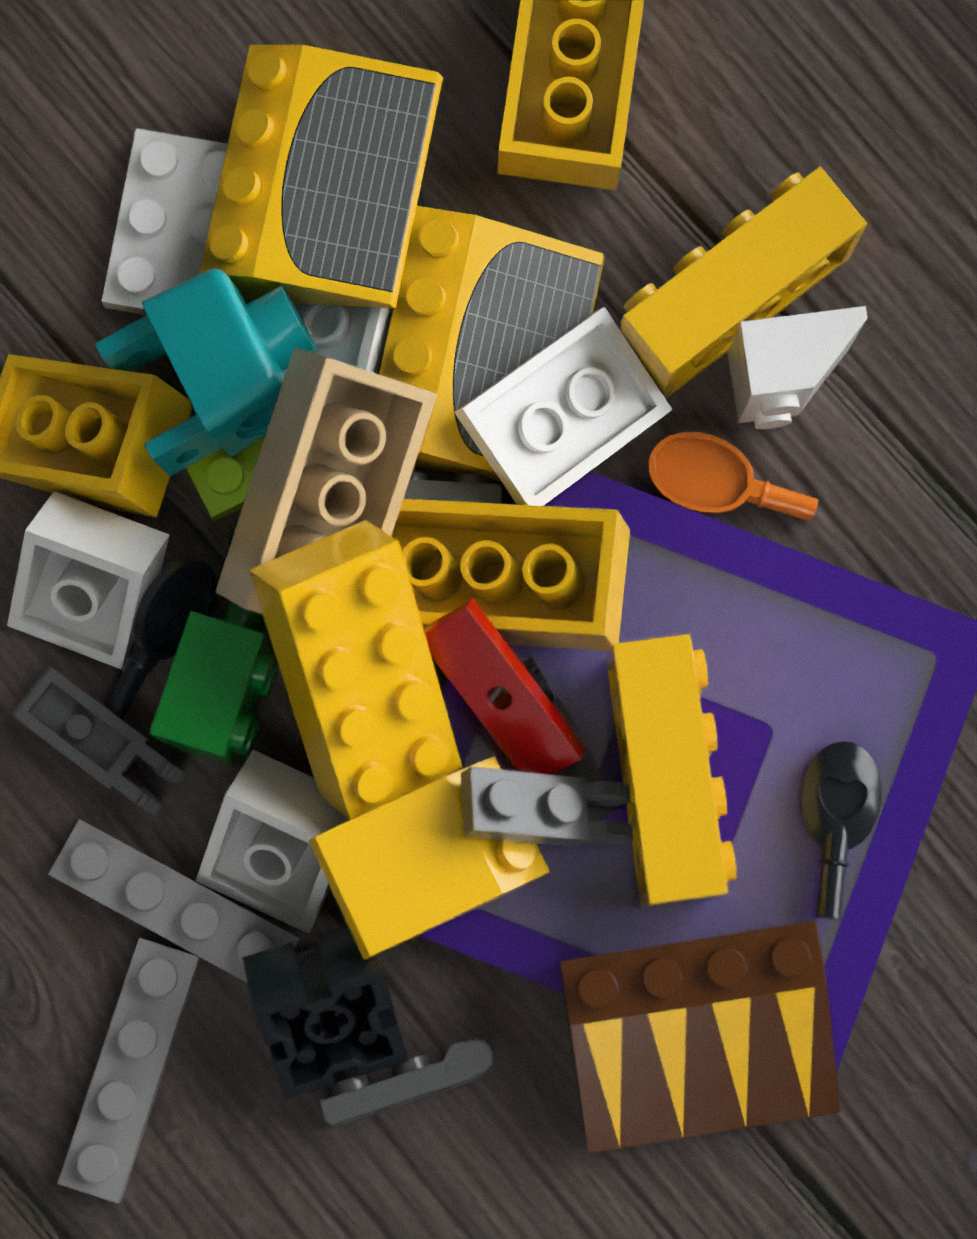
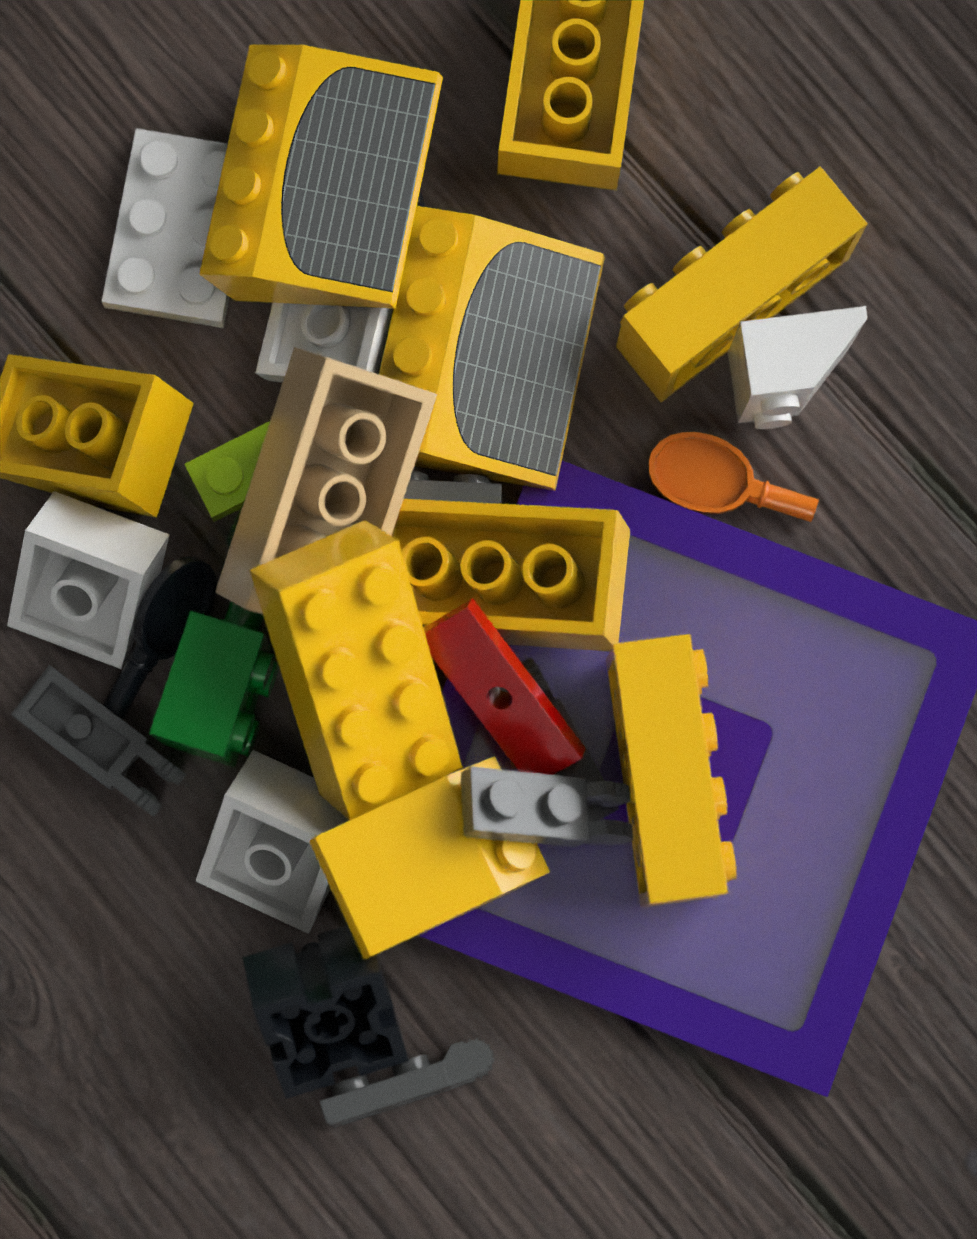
(129, 1070): light grey plate -> none
(164, 900): light grey plate -> none
(225, 356): teal piece -> none
(564, 410): white plate -> none
(700, 1036): reddish brown slope -> none
(838, 811): black piece -> none

